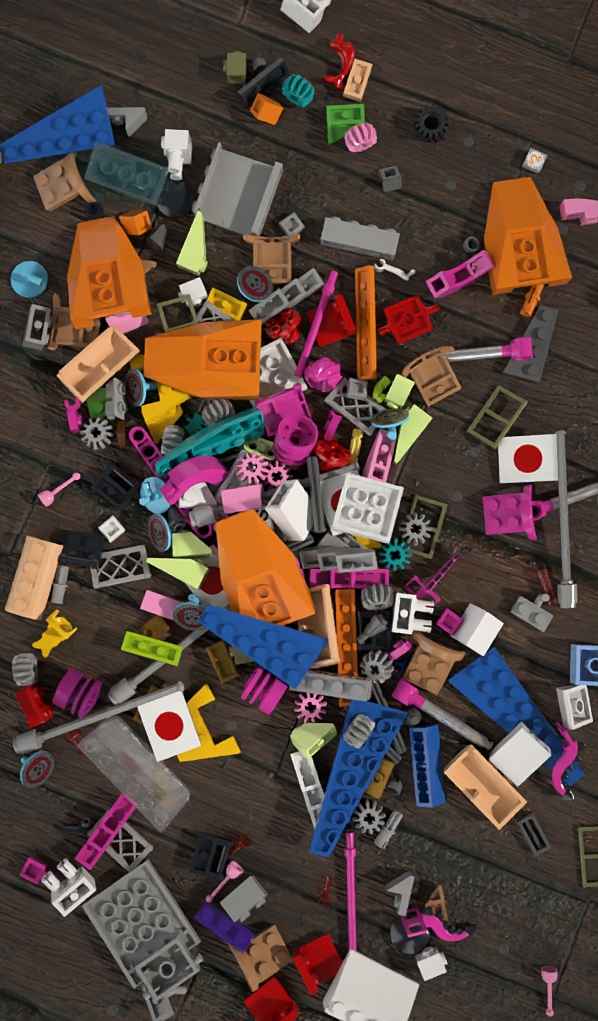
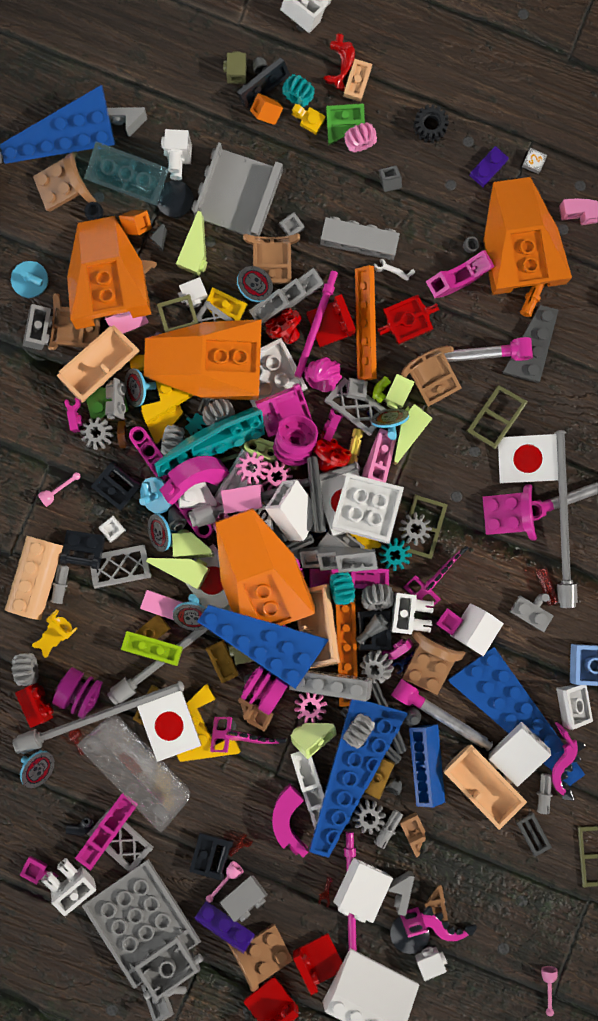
(235, 735): none -> dark pink piece
(254, 715): none -> medium nougat slope
(285, 805): none -> dark pink arch
(311, 119): none -> yellow plate
(342, 588): none -> teal gear
(362, 891): none -> white brick
(414, 832): none -> medium nougat slope
(489, 166): none -> dark purple plate
(544, 794): none -> light grey axle

